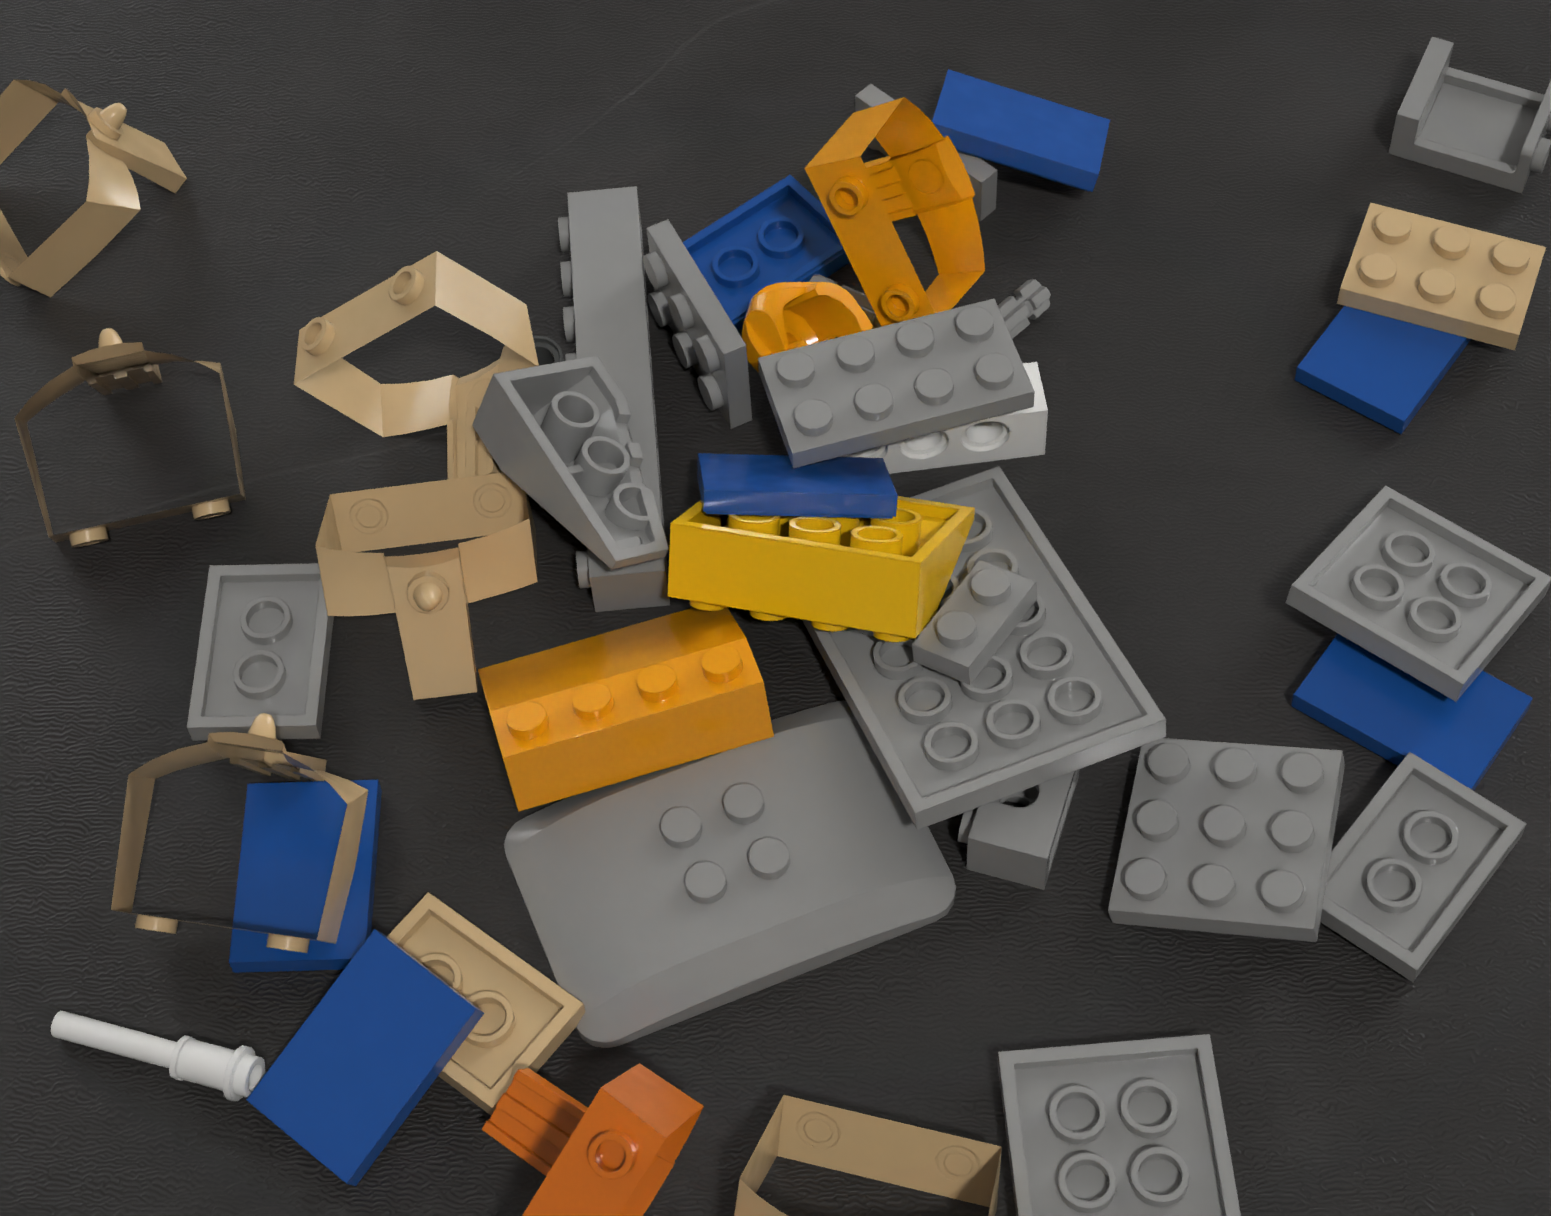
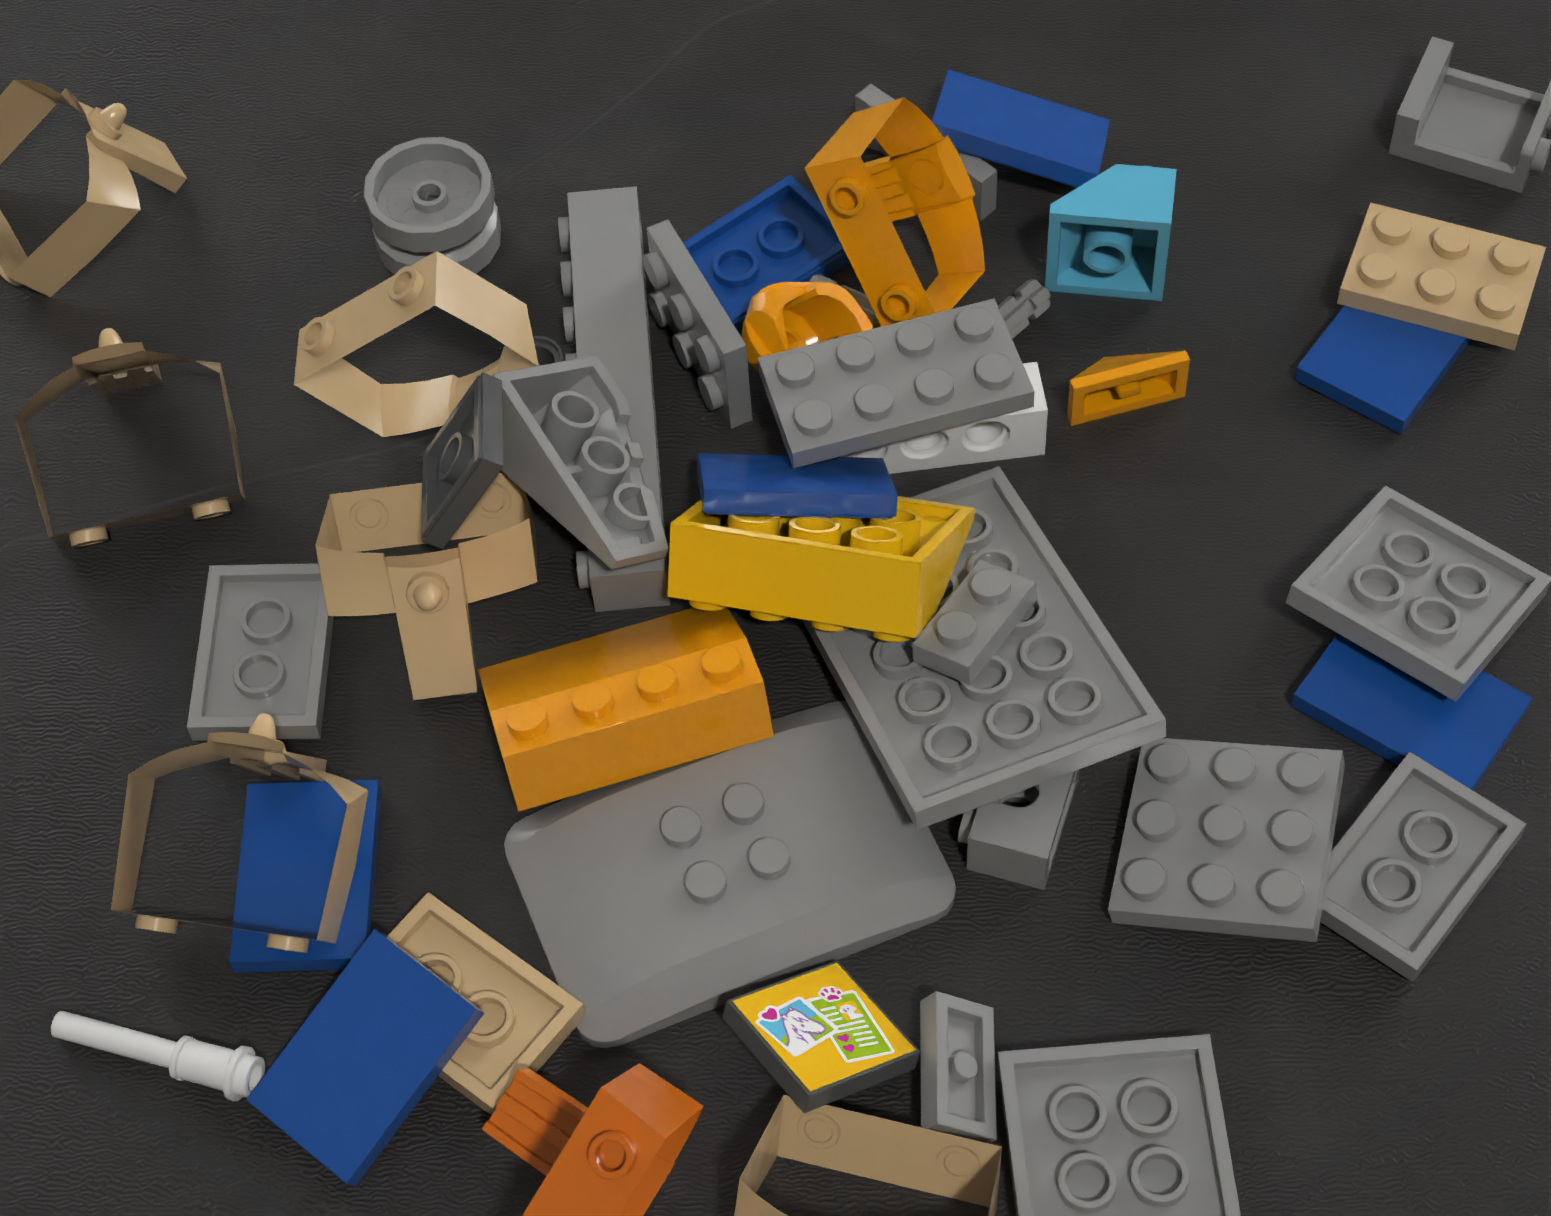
(430, 200): none -> light grey wheel
(462, 460): none -> dark grey tile
(820, 1036): none -> tile
(957, 1067): none -> light grey plate
(1113, 234): none -> medium azure slope
(1126, 384): none -> light orange slope

